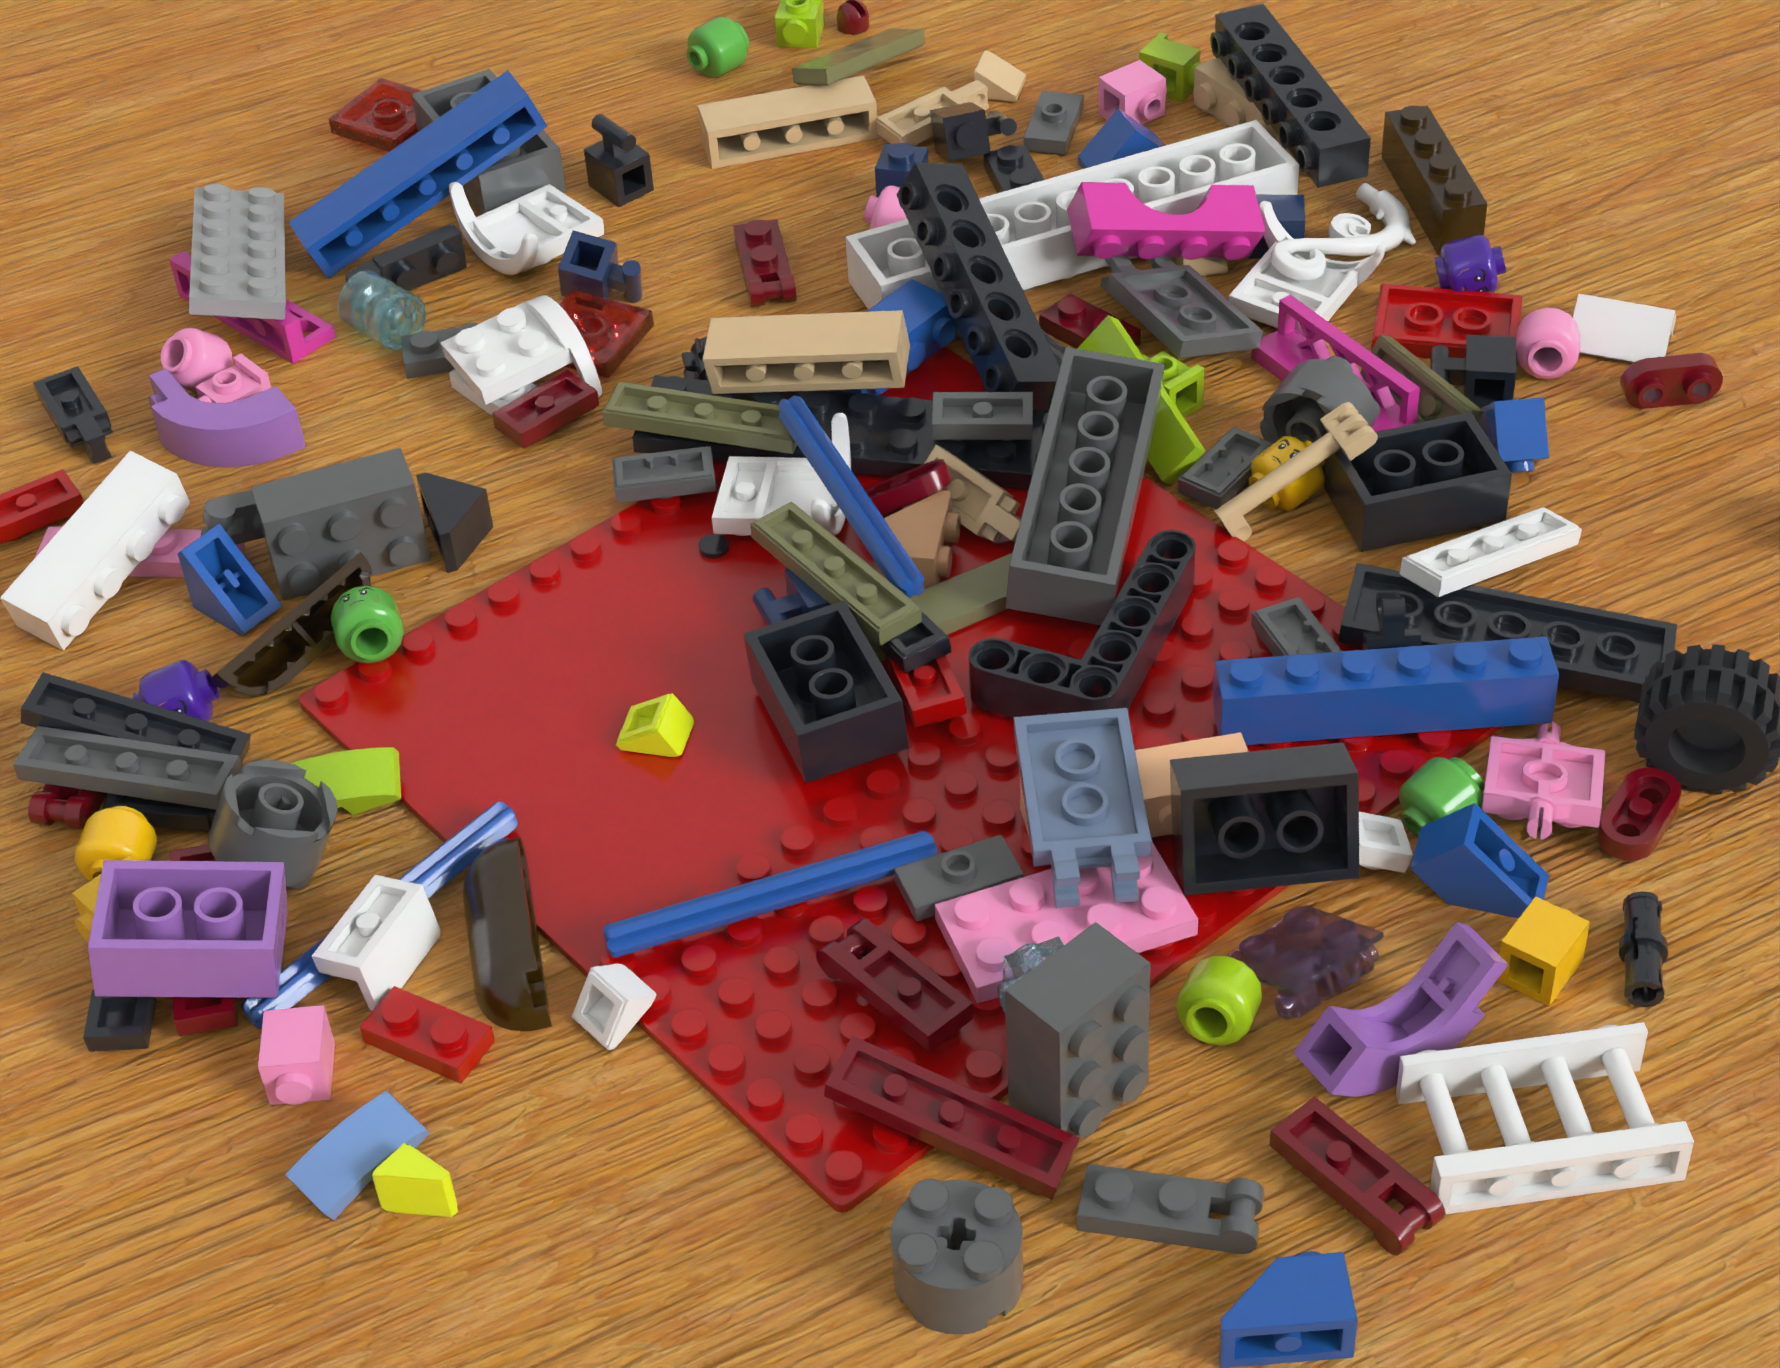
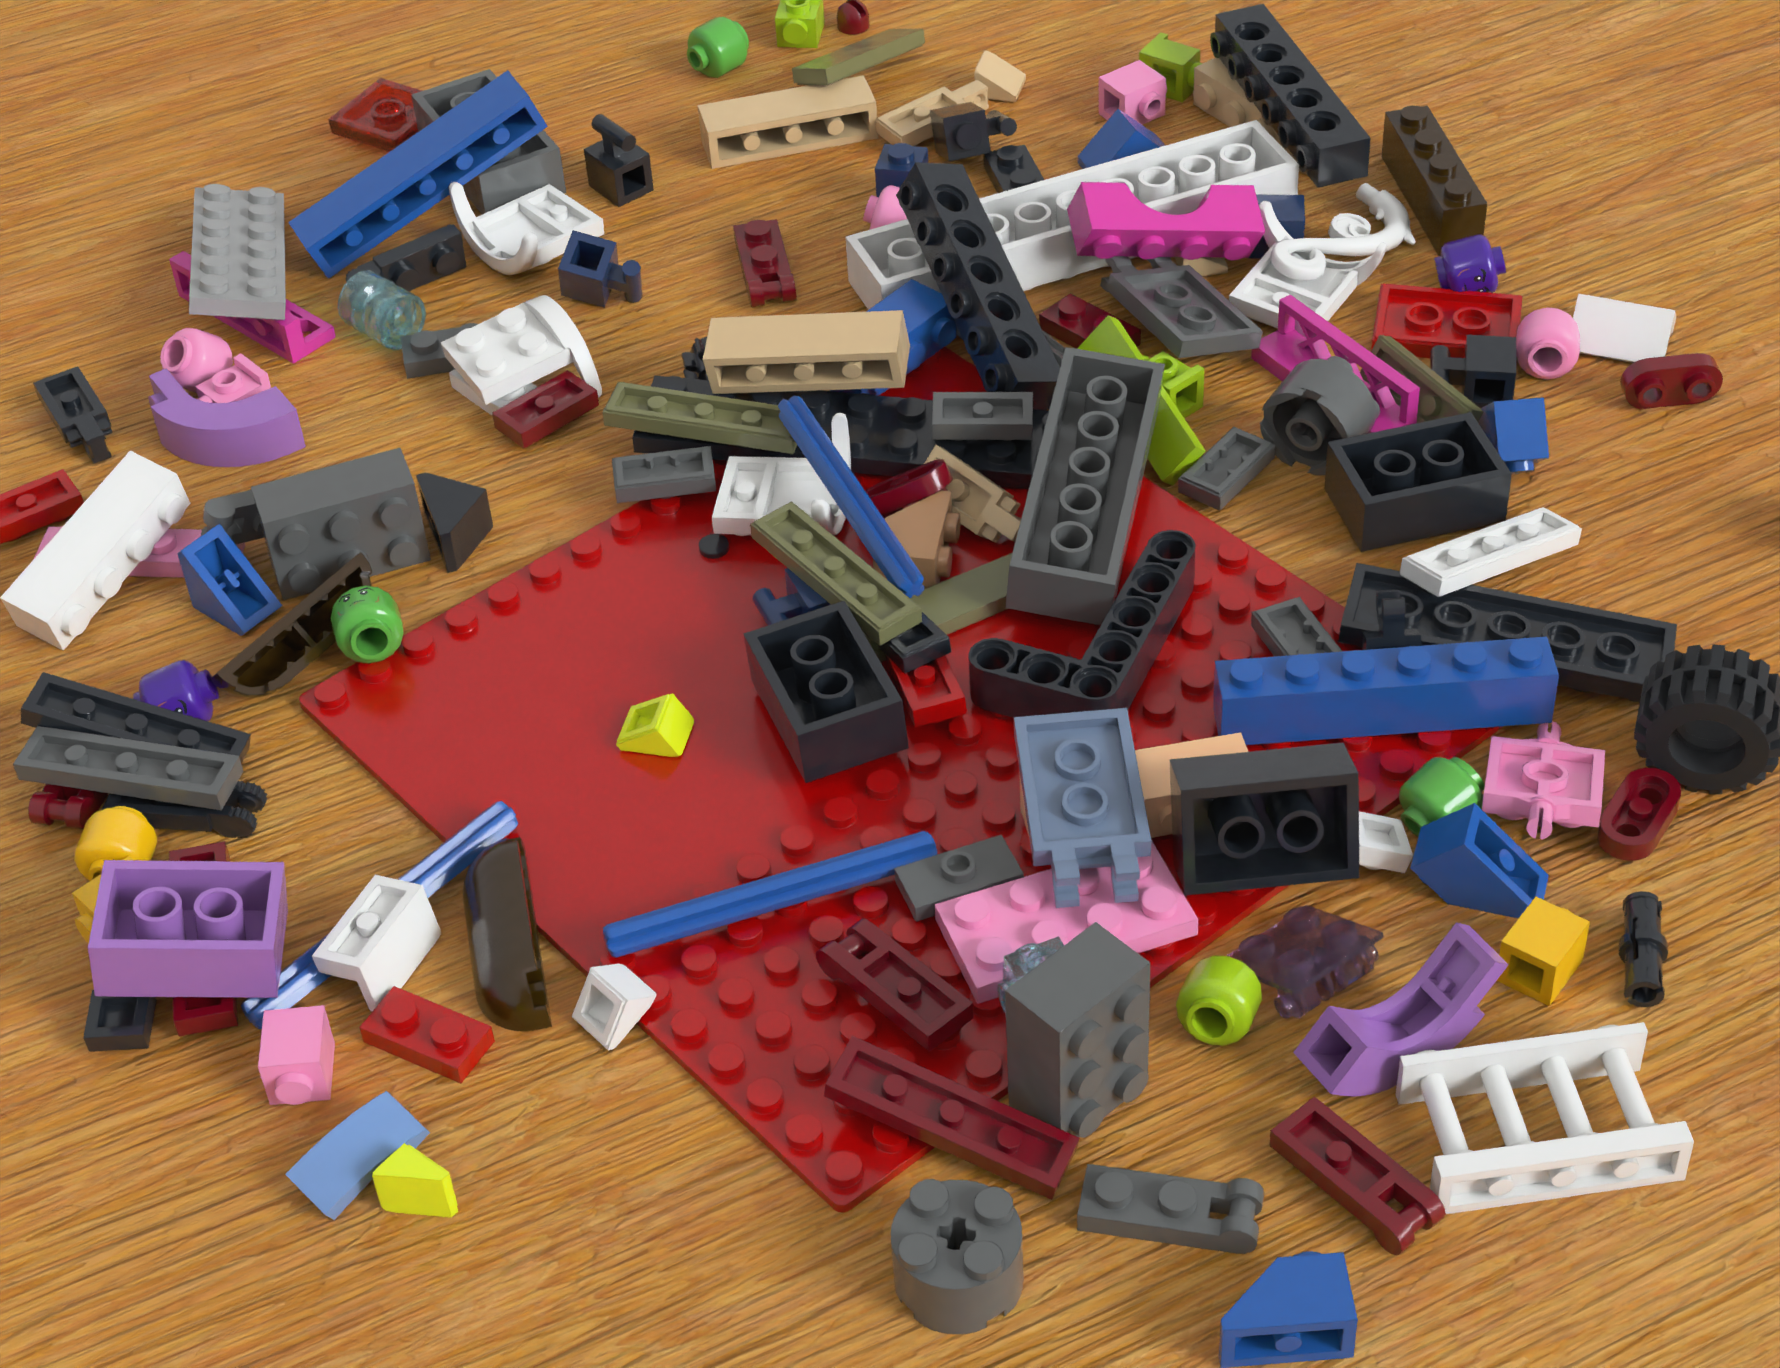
(273, 817): dark grey brick -> none
(357, 777): lime slope -> none
(607, 328): clear red plate -> none
(1053, 122): dark grey plate -> none
(1299, 489): yellow head -> none
(1345, 431): tan hinge -> none

